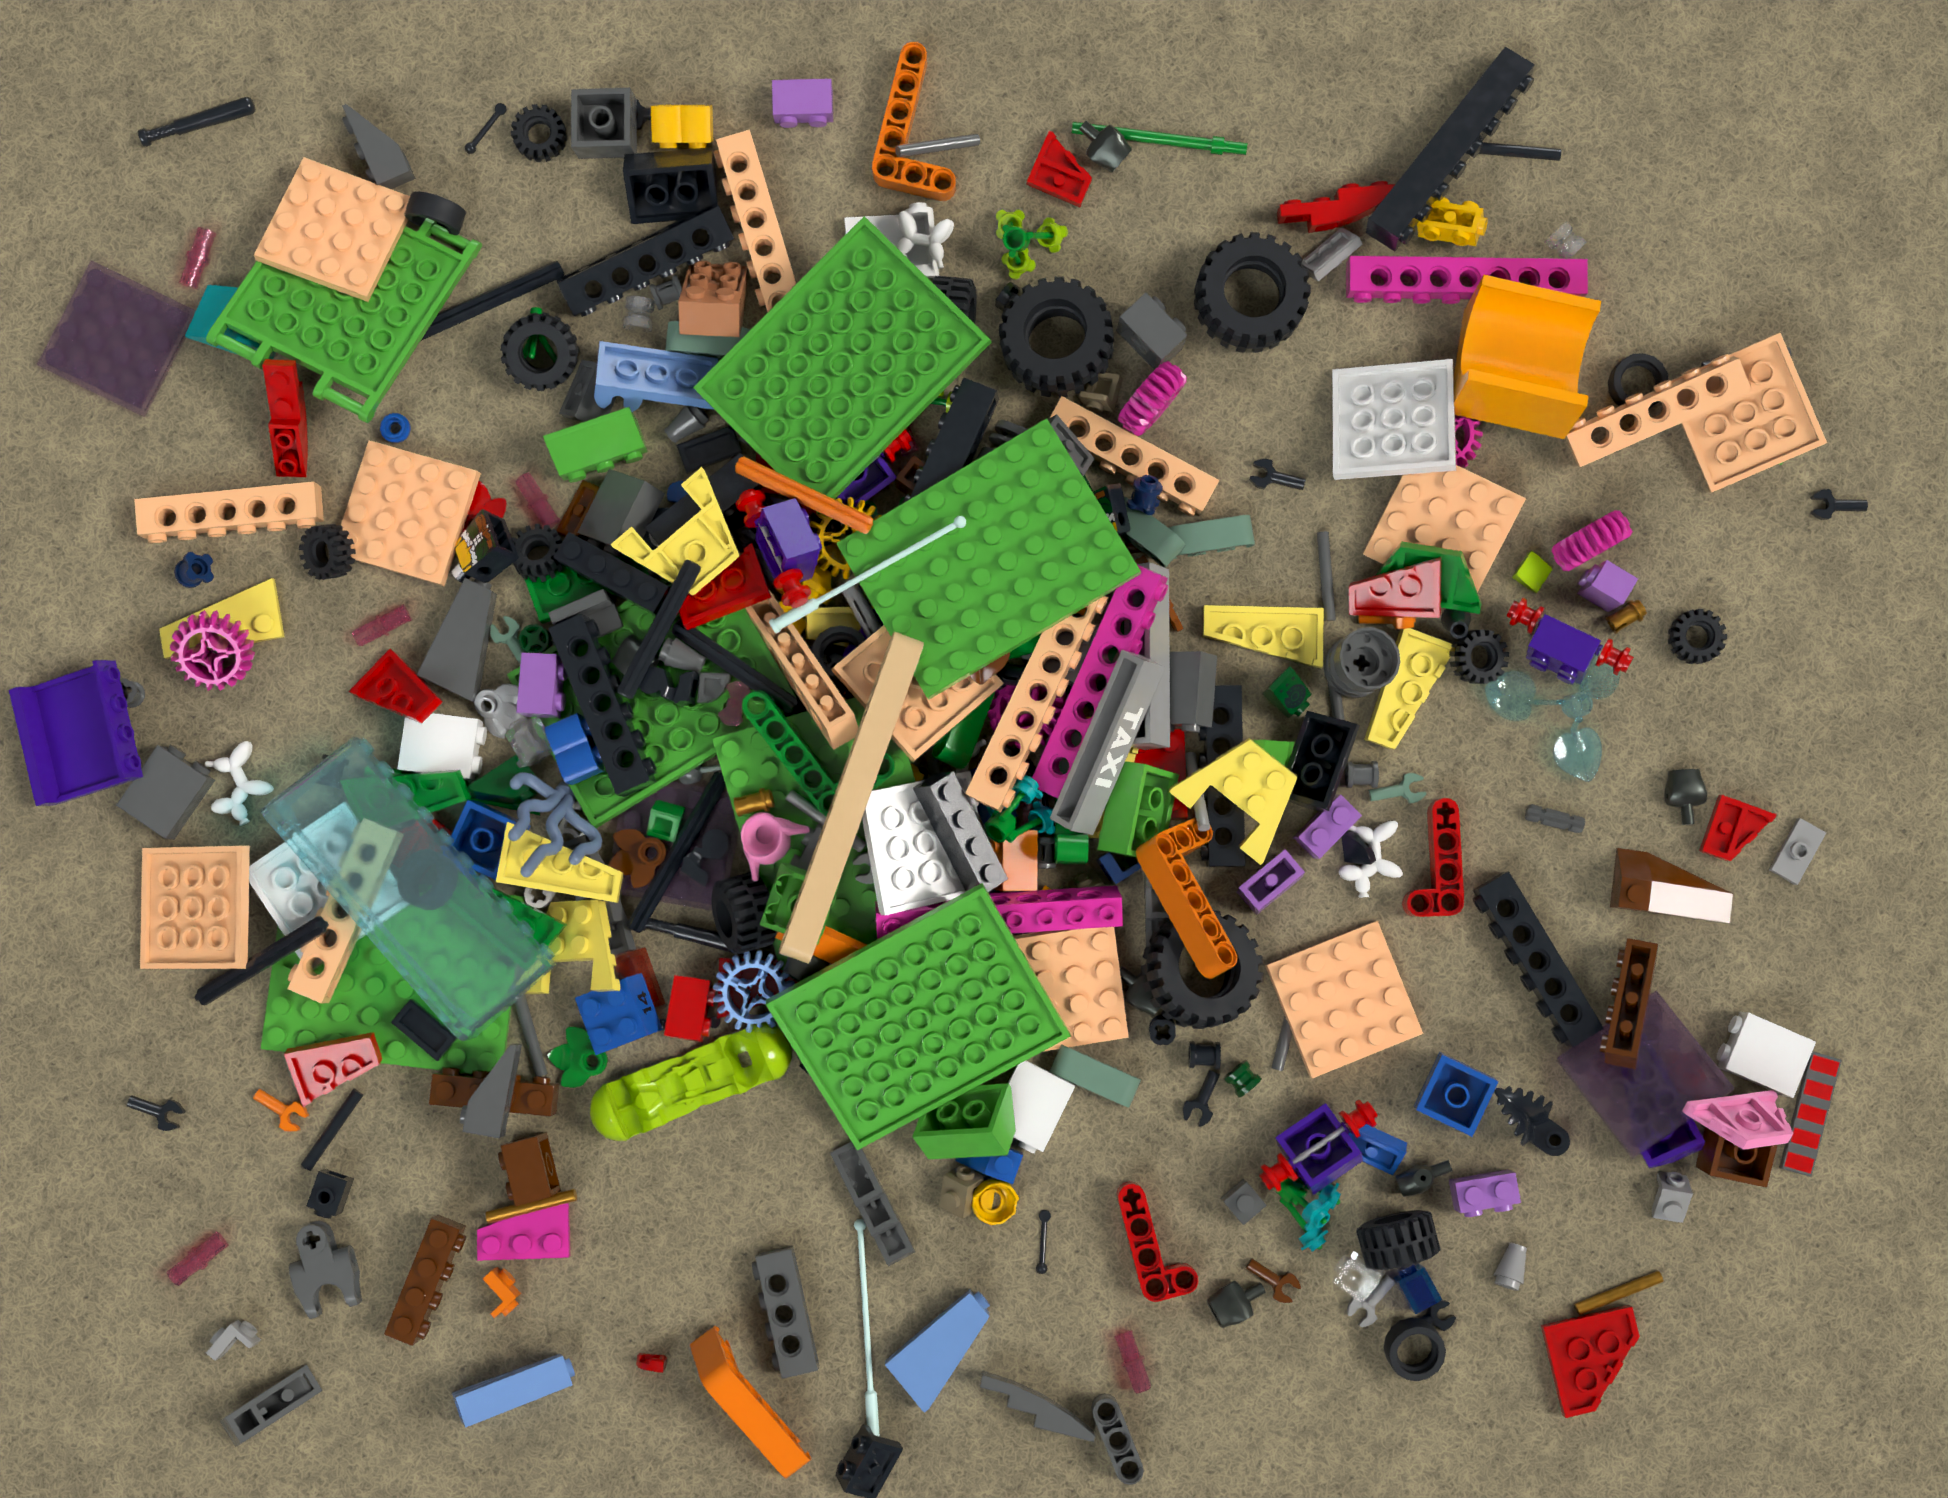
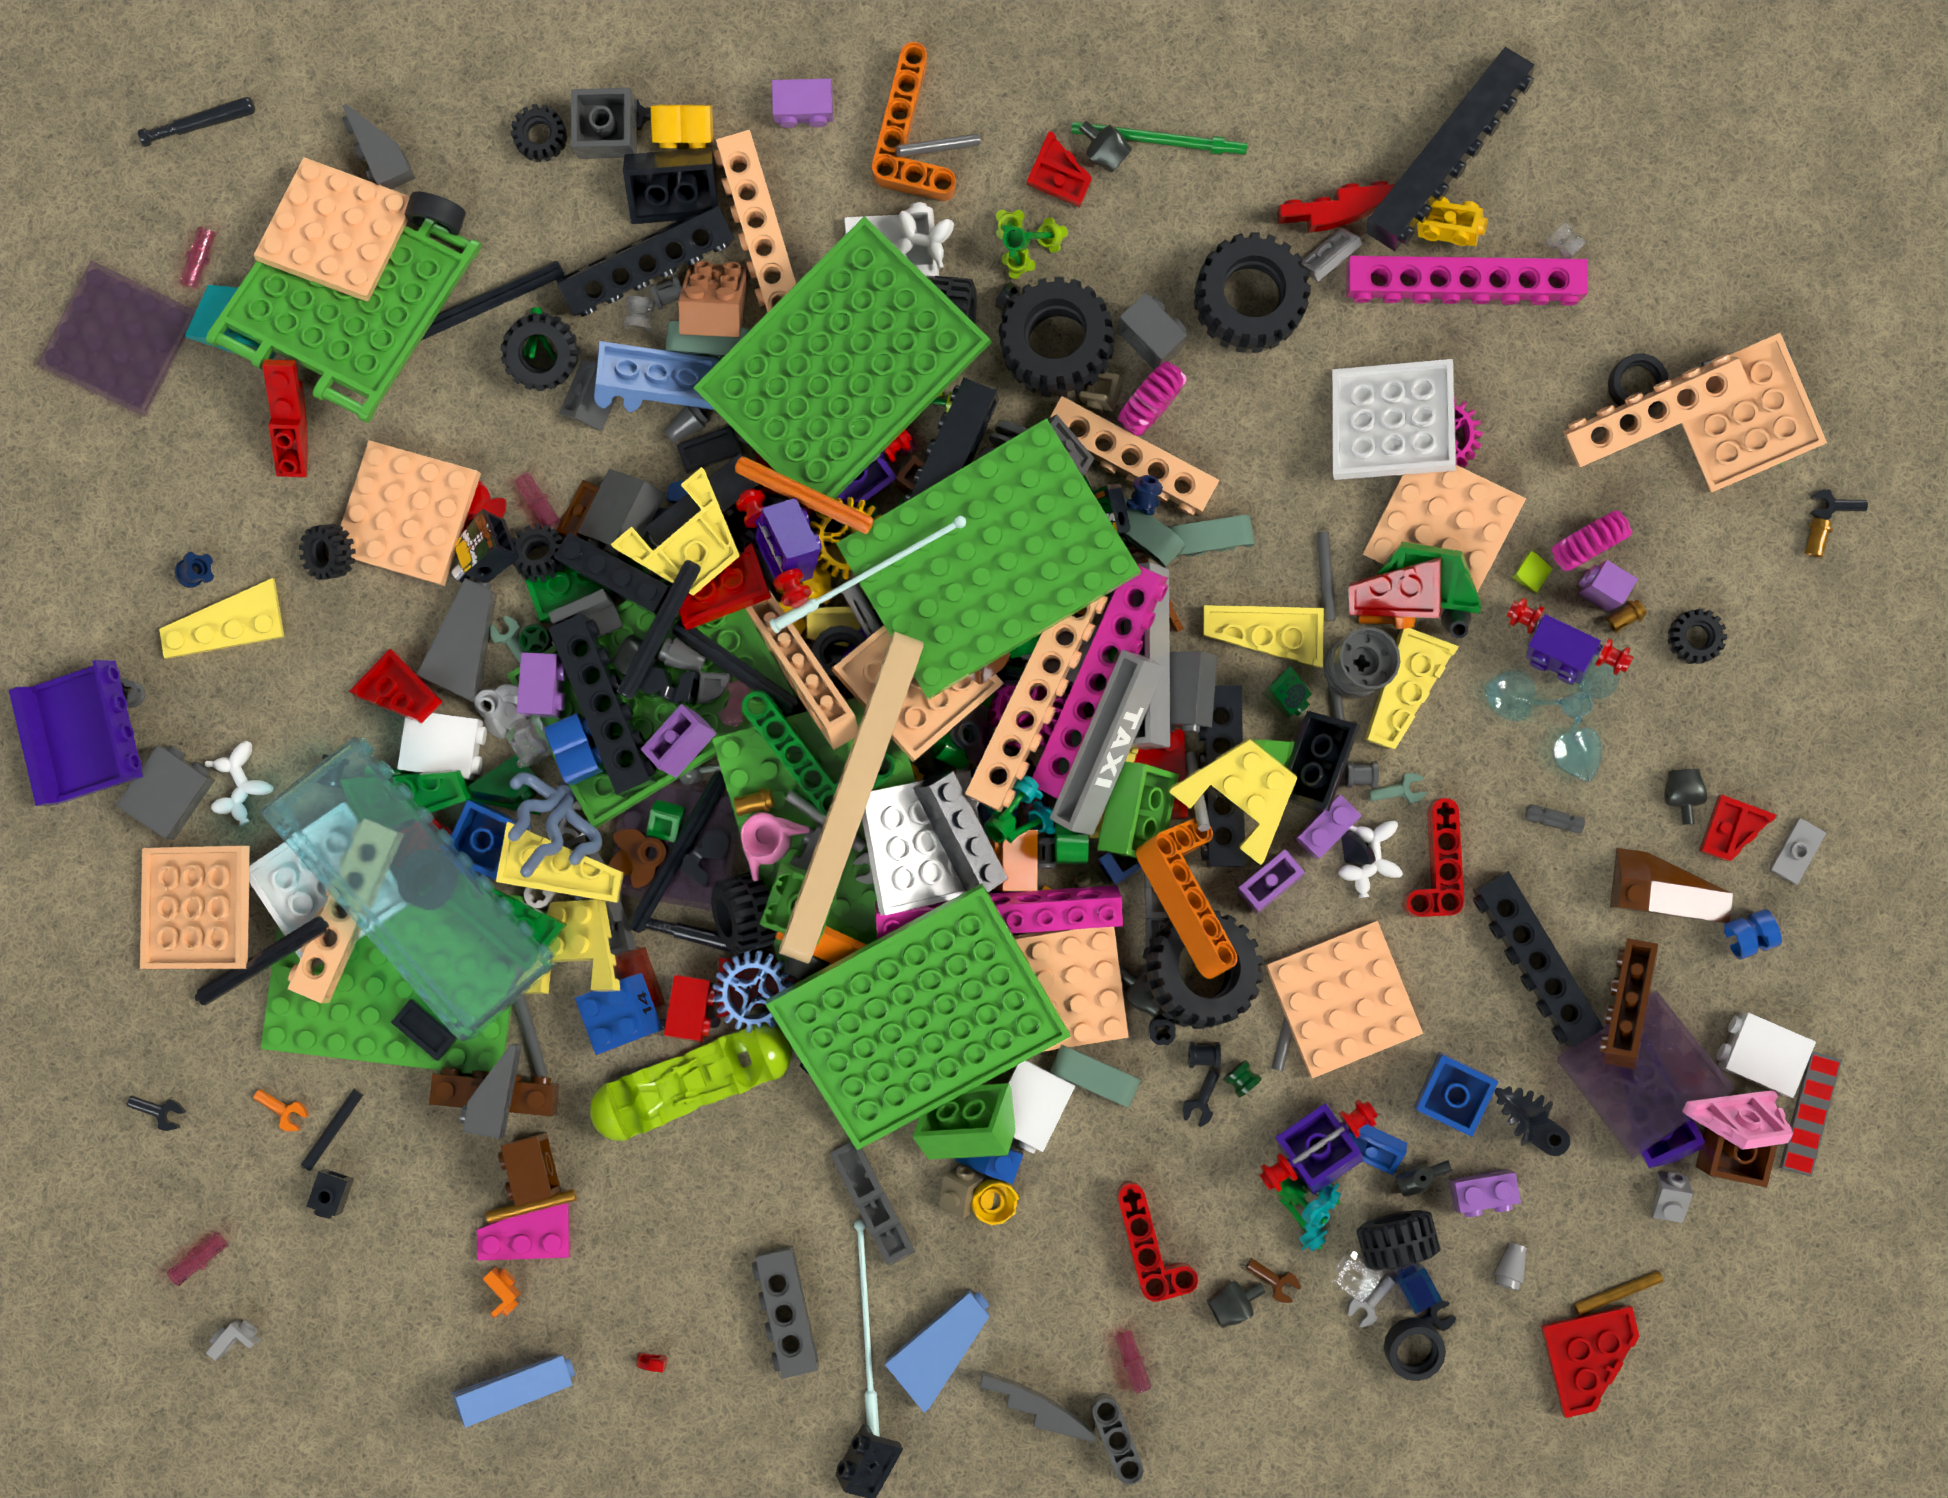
(153, 511): light nougat brick -> none
(210, 628): dark pink gear -> none
(270, 1406): dark grey slope -> none
(321, 1265): dark grey piece -> none
(327, 1064): wing -> none
(381, 625): clear pink axle -> none
(388, 421): blue plate -> none
(425, 1279): reddish brown brick -> none
(500, 109): black hinge -> none
(573, 1058): green plate -> none
(596, 445): bright green slope -> none
(678, 741): none -> medium lavender brick
(745, 1405): orange beam -> none
(977, 734): none -> black plate
(1044, 1216): black hinge -> none
(1243, 1201): dark grey brick -> none
(1274, 476): black bar -> none
(1495, 659): black tyre -> none
(1521, 151): black bar -> none
(1523, 356): light orange piece -> none
(1756, 932): none -> blue wheel
(1818, 537): none -> pearl gold pin

